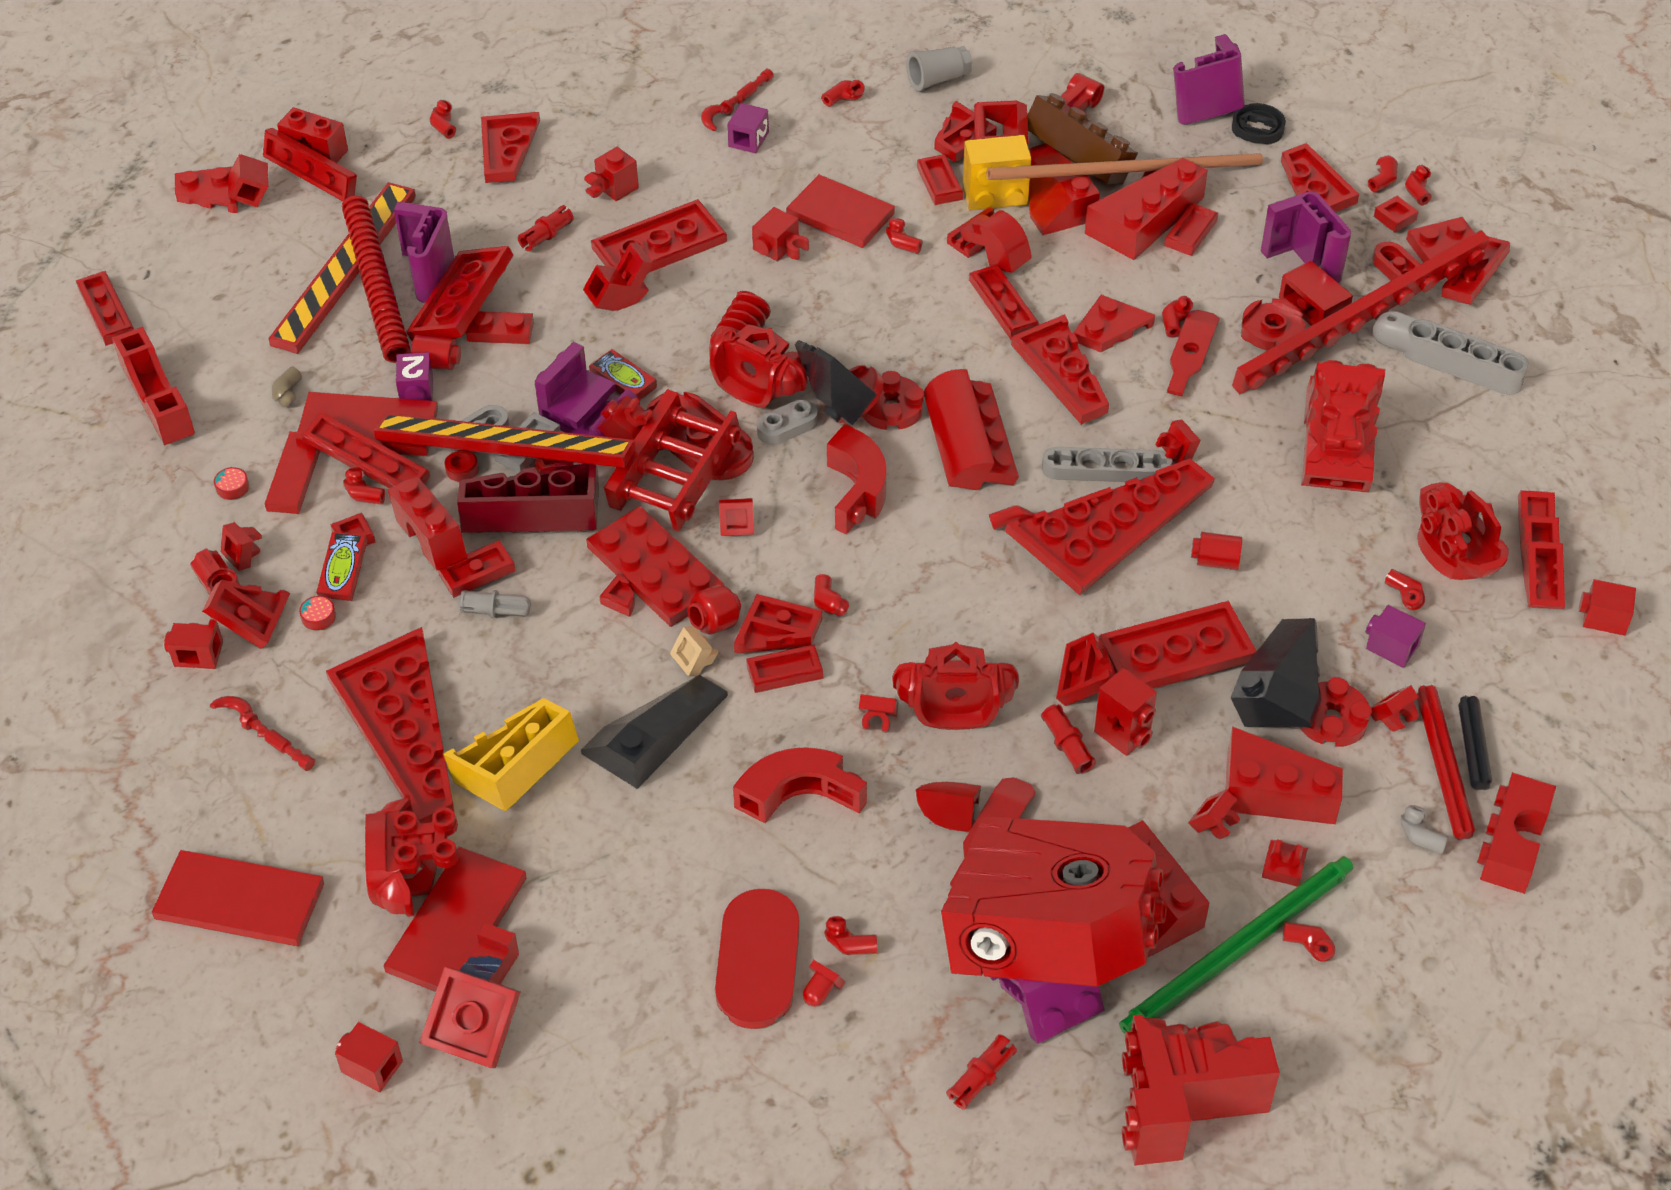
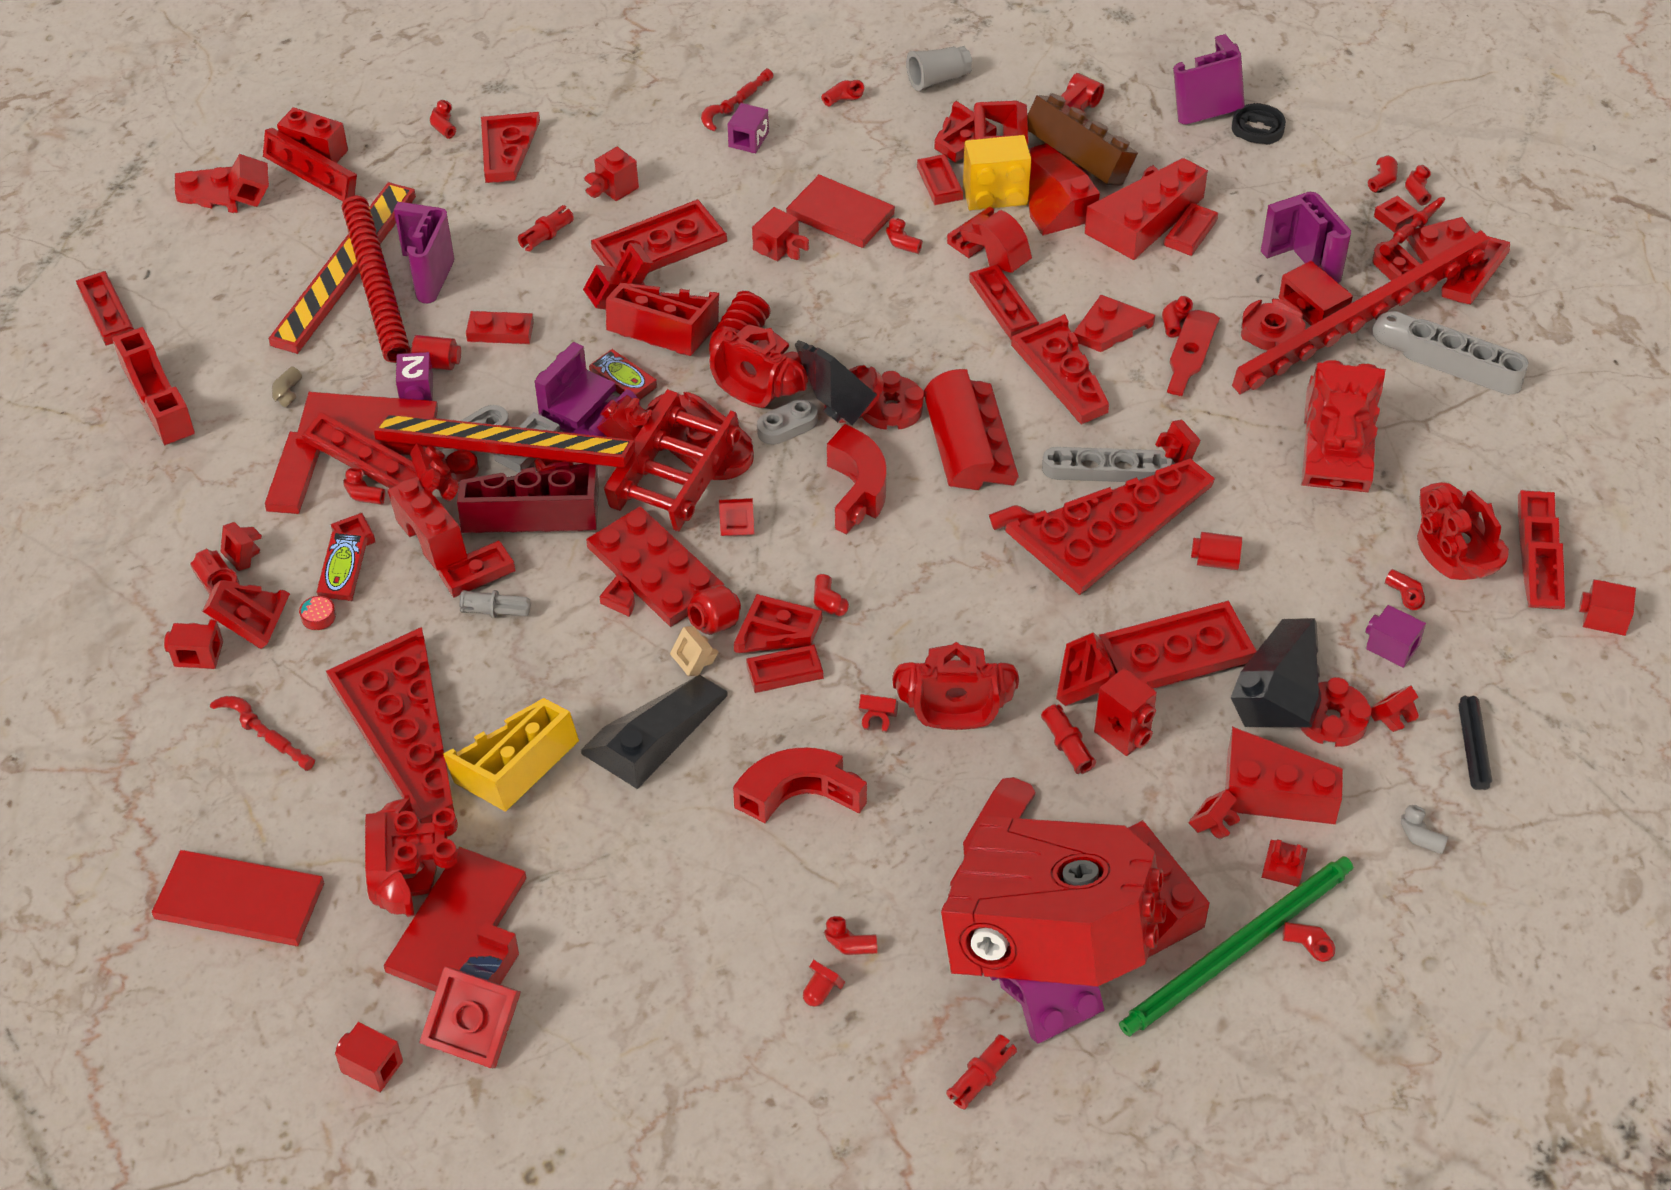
(231, 483): tile -> none
(434, 471): none -> red hinge
(460, 292): red plate -> none
(662, 318): none -> red wedge
(757, 958): red tile -> none
(949, 804): red brick -> none
(1110, 167): nougat piece -> none
(1188, 1078): red brick -> none
(1310, 172): red wing -> none
(1419, 219): none -> red piece
(1445, 763): red axle -> none
(1509, 856): red arch -> none

